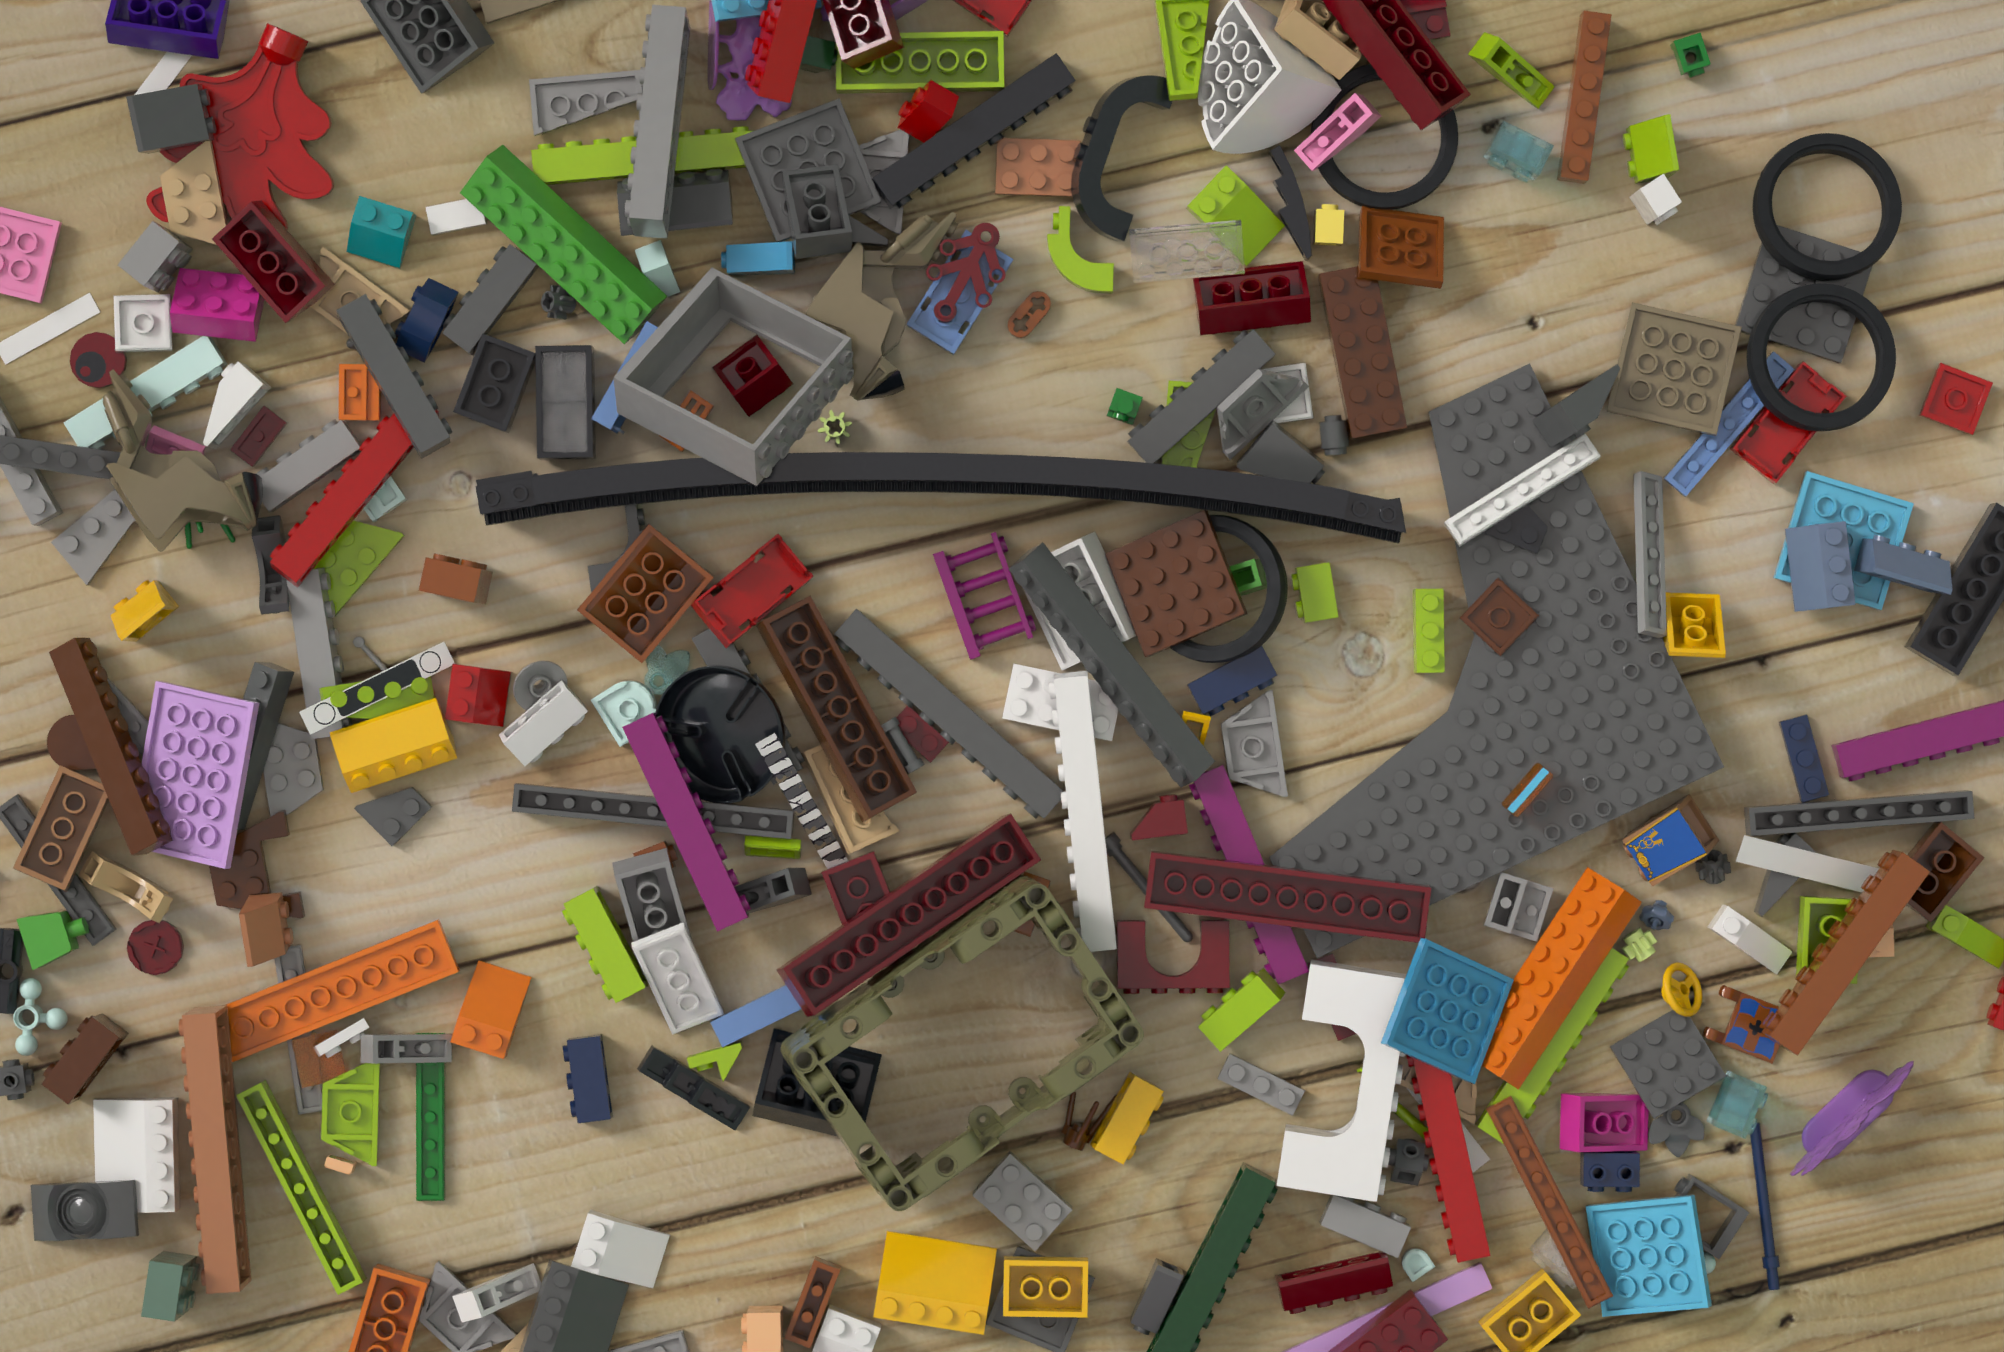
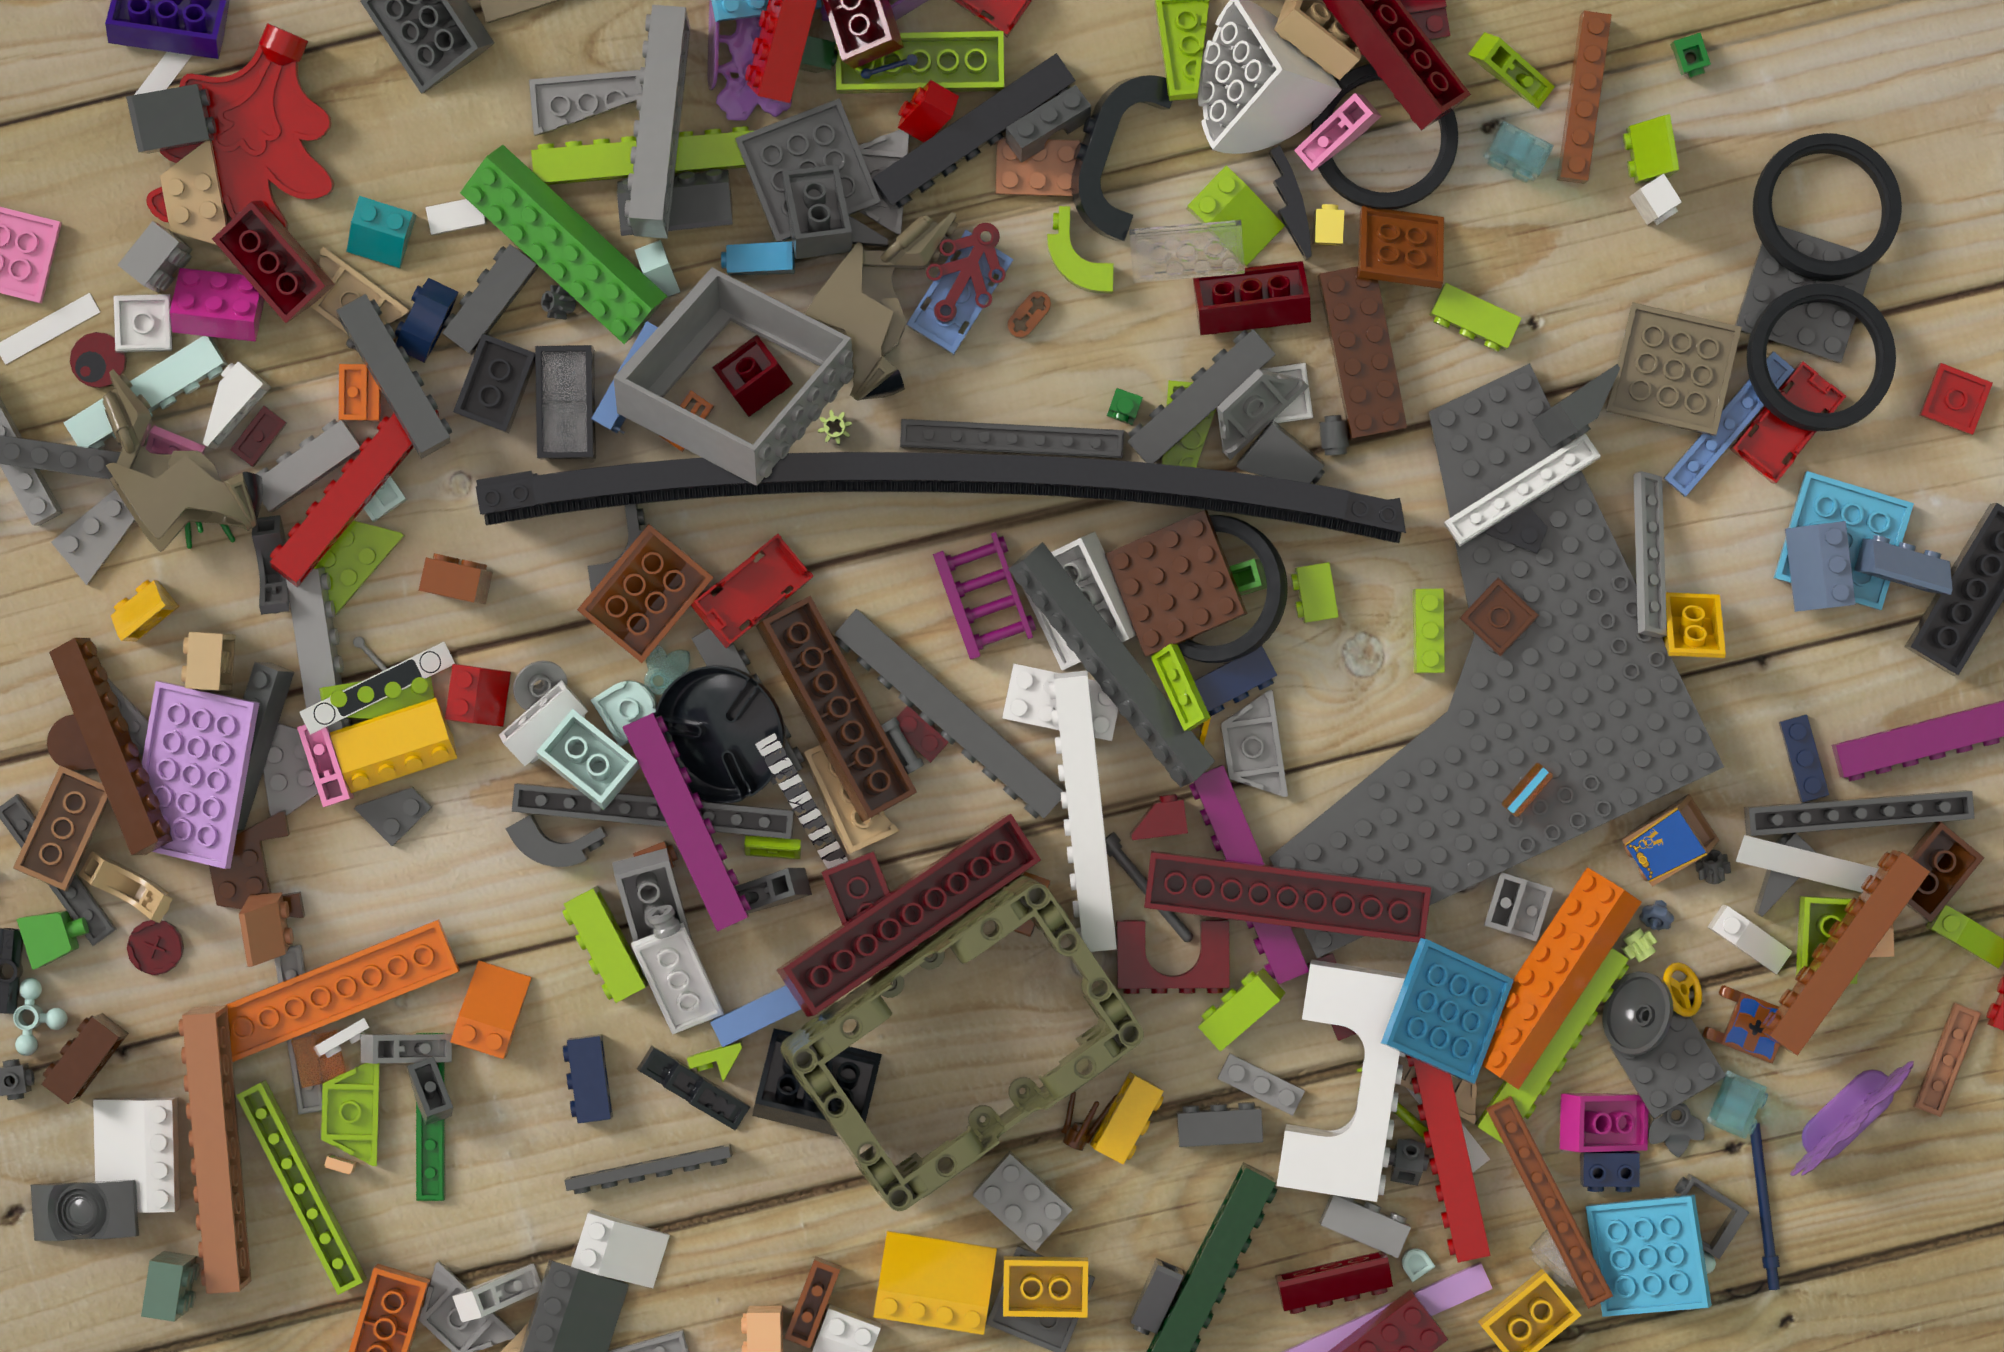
(208, 661): none -> tan brick
(324, 766): none -> bright pink slope
(430, 1091): none -> dark grey slope
(538, 847): none -> dark grey arch
(588, 759): none -> light aqua brick
(637, 1171): none -> dark grey plate
(663, 921): none -> light grey wheel
(911, 60): none -> dark blue hinge
(1012, 438): none -> dark grey tile
(1032, 131): none -> dark grey arch
(1180, 687): none -> lime plate
(1219, 1125): none -> dark grey brick
(1474, 317): none -> lime brick
(1638, 1013): none -> dark grey dish
(1947, 1059): none -> nougat tile

